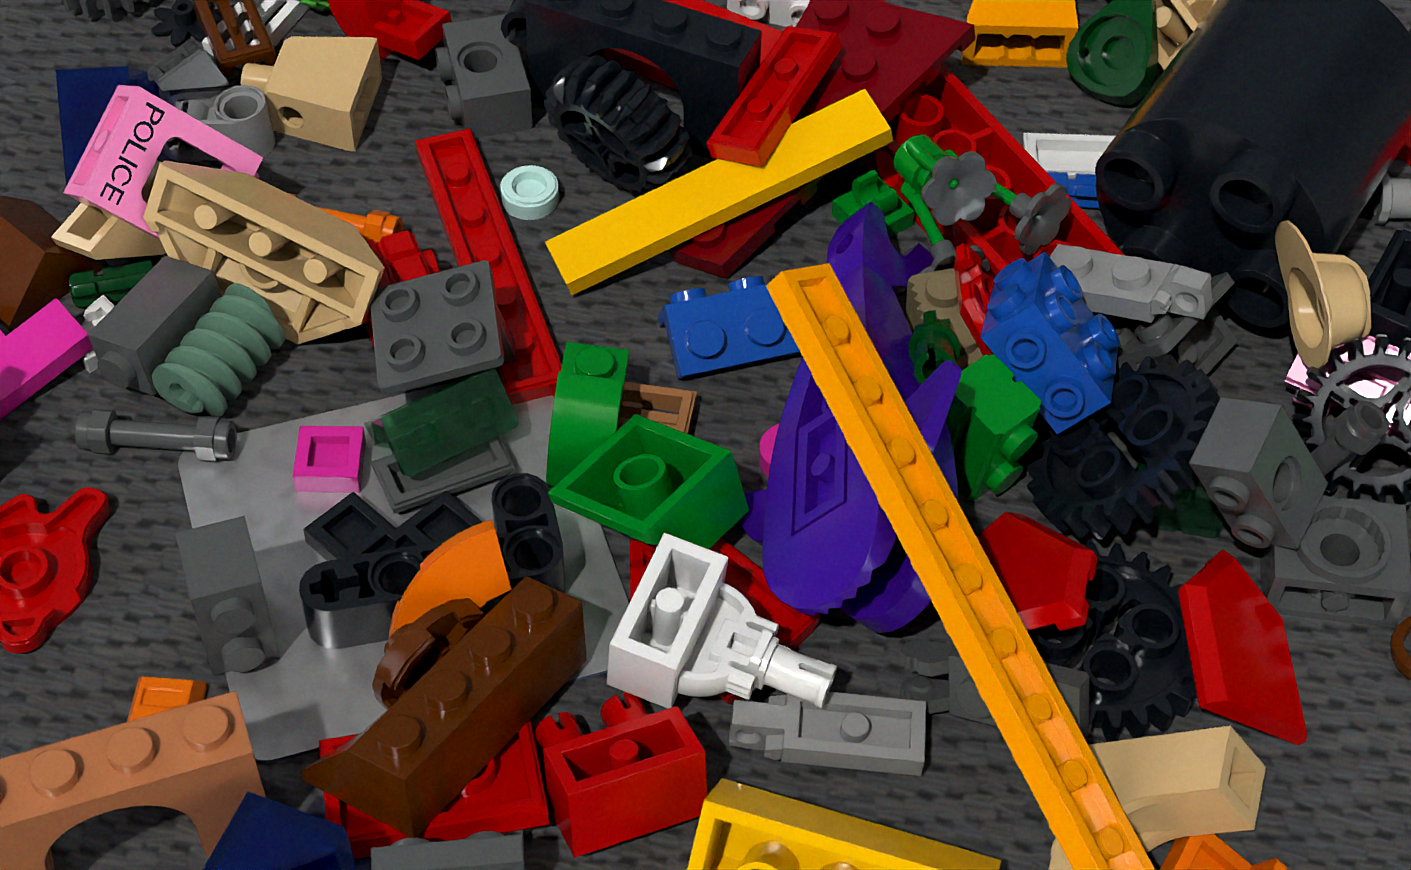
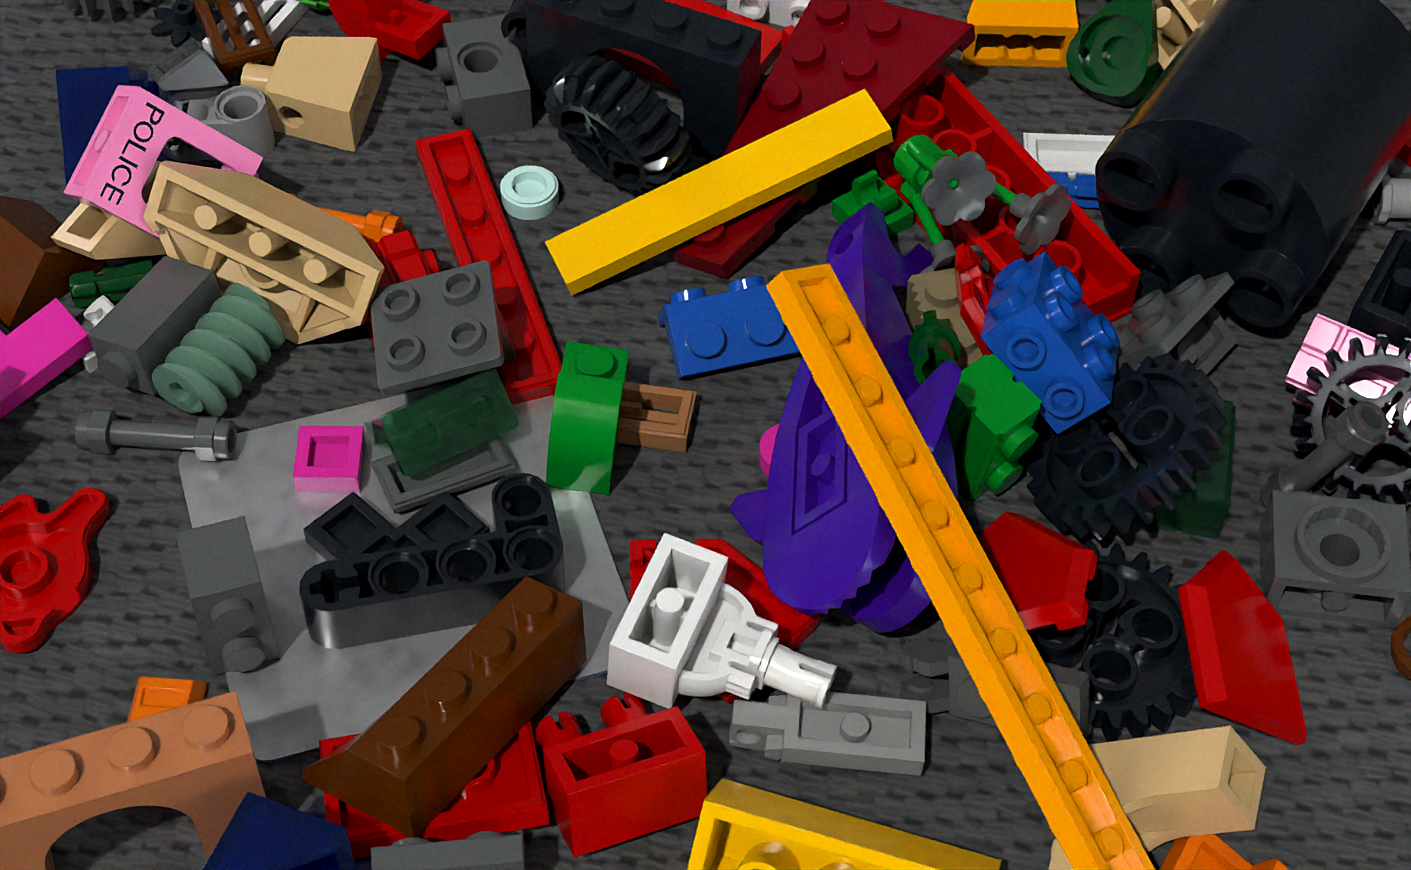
(419, 646): reddish brown plate -> none
(459, 568): orange tile -> none
(656, 483): green slope -> none
(774, 96): red tile -> none
(1135, 285): light grey hinge -> none
(1258, 473): dark grey brick -> none
(1325, 296): tan piece -> none

